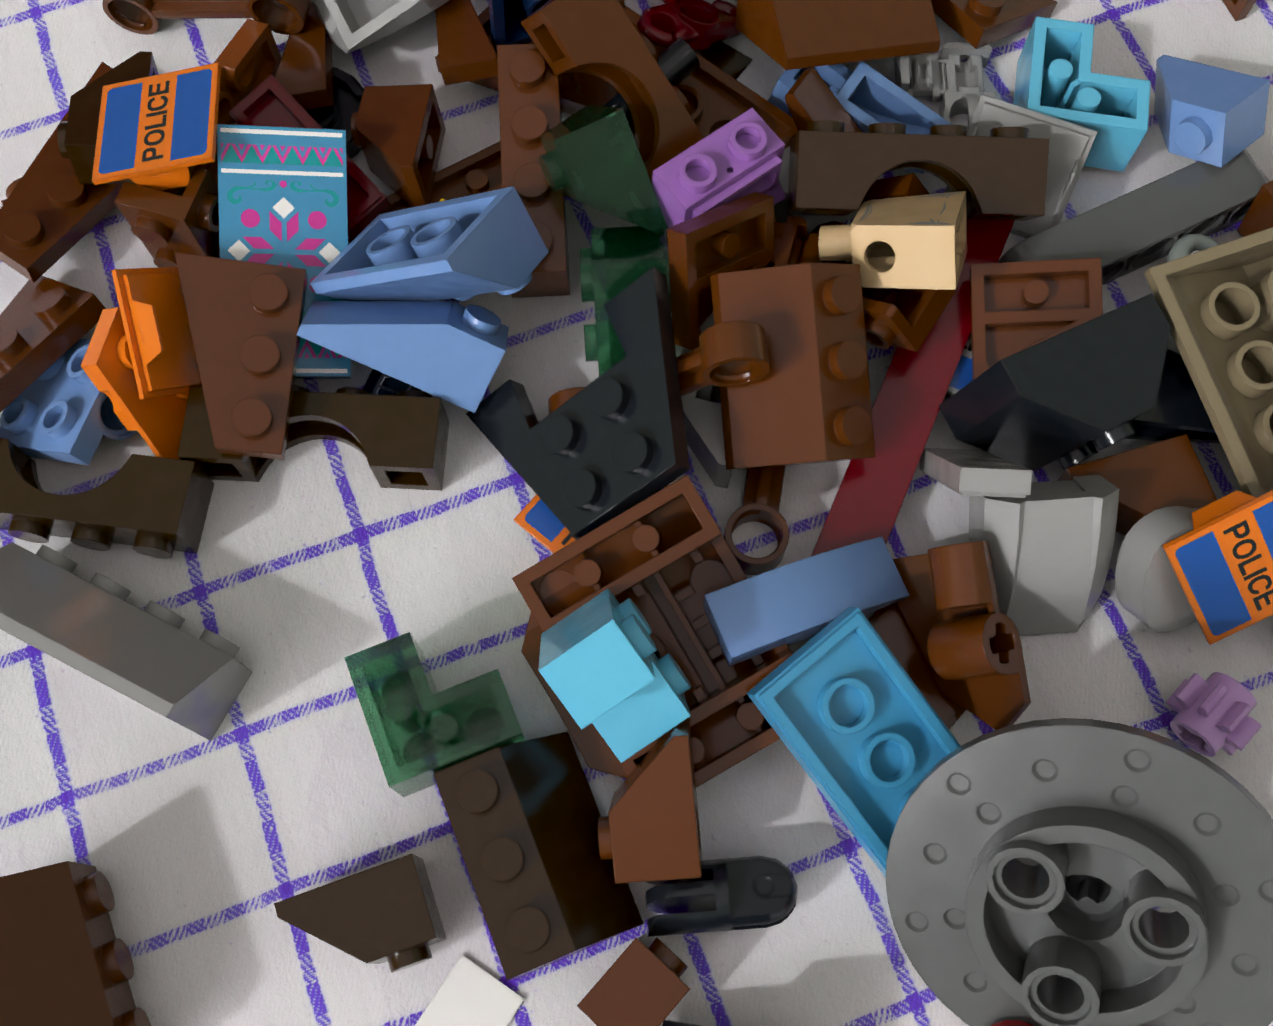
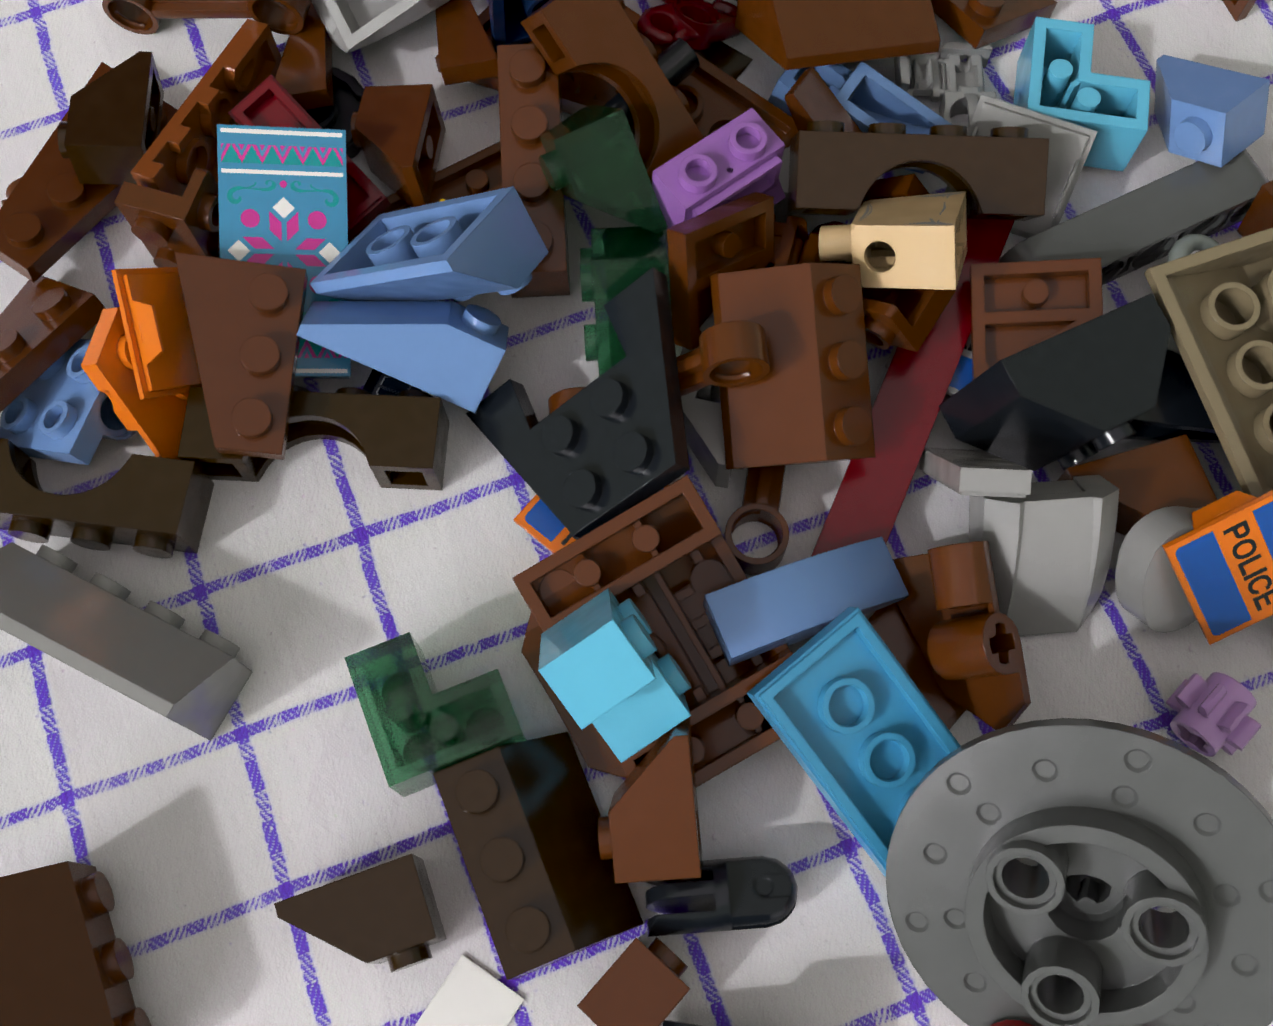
(158, 127): piece -> none

